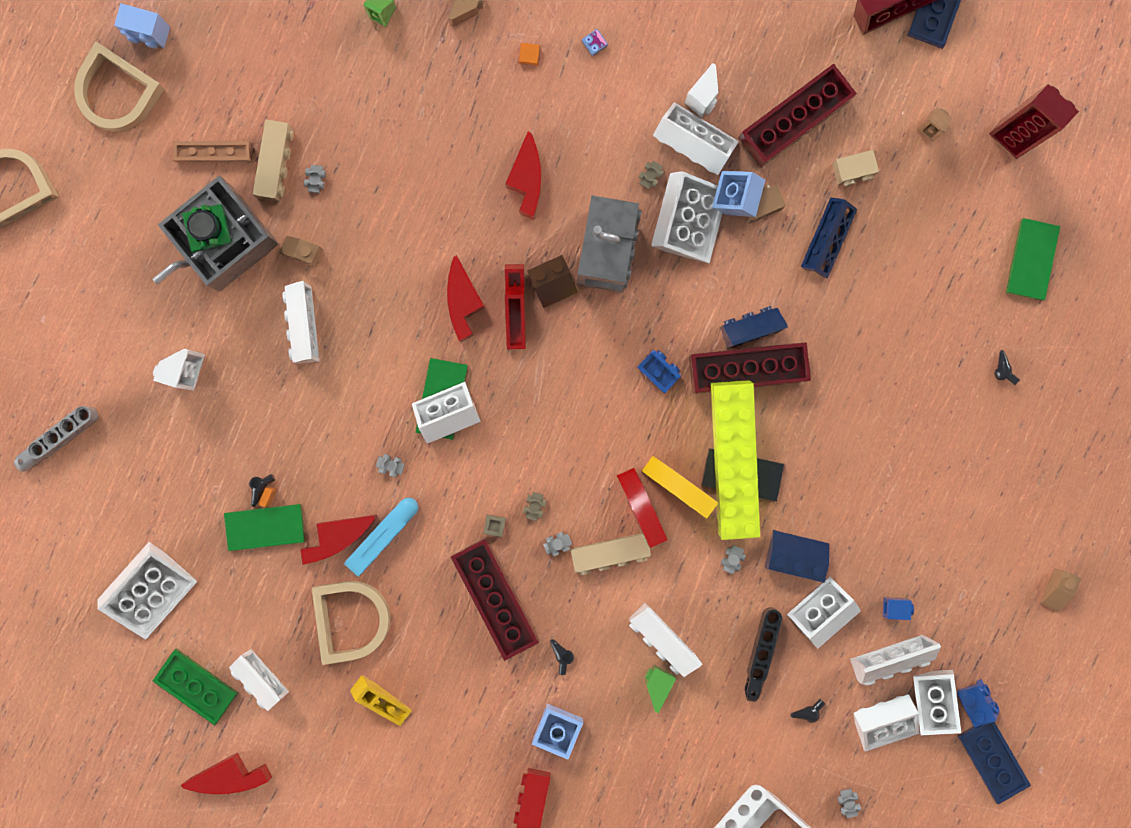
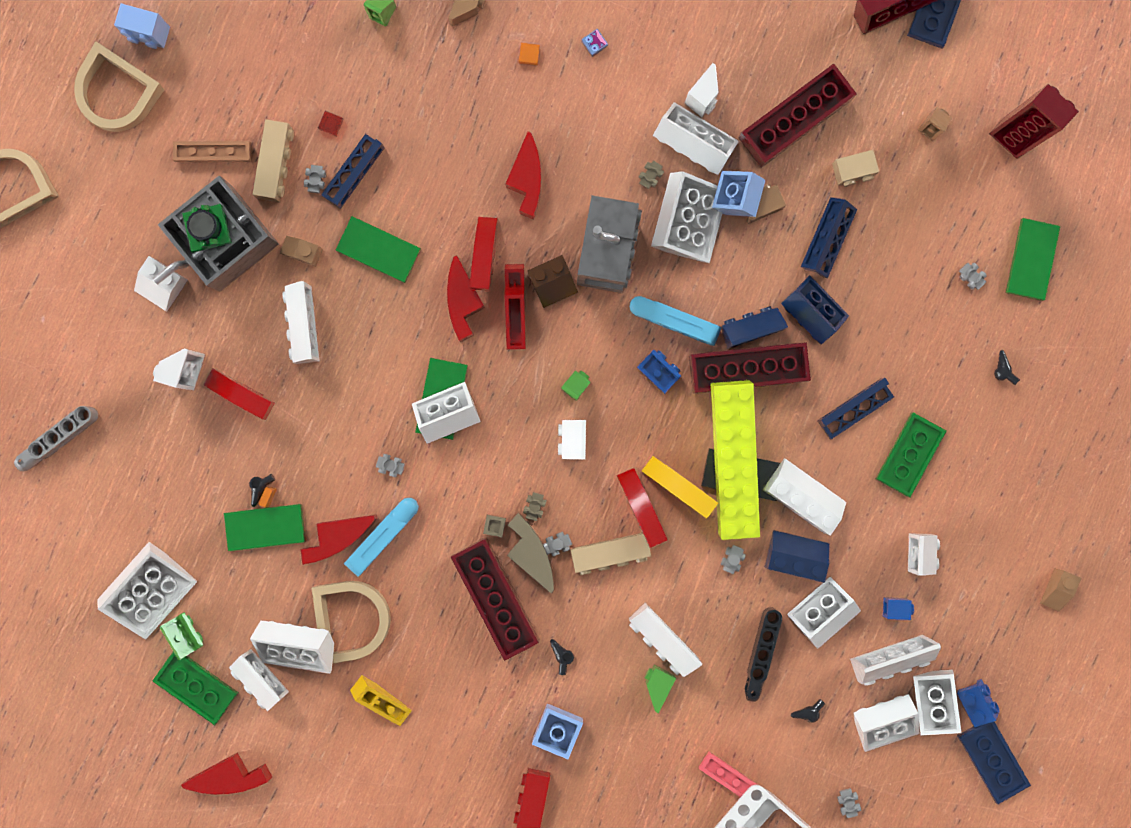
(163, 293): none -> white slope
(182, 635): none -> bracket
(239, 394): none -> red slope
(294, 646): none -> white slope
(330, 123): none -> clear red tile
(357, 173): none -> dark blue fence
(378, 249): none -> green tile
(483, 254): none -> red slope
(530, 553): none -> dark tan slope
(573, 439): none -> white slope
(576, 384): none -> bright green slope
(675, 320): none -> medium azure piece
(725, 774): none -> coral plate
(806, 497): none -> white slope
(815, 310): none -> dark blue slope
(855, 401): none -> dark blue fence
(910, 454): none -> green tile
(923, 554): none -> white slope
(969, 274): none -> light grey piece

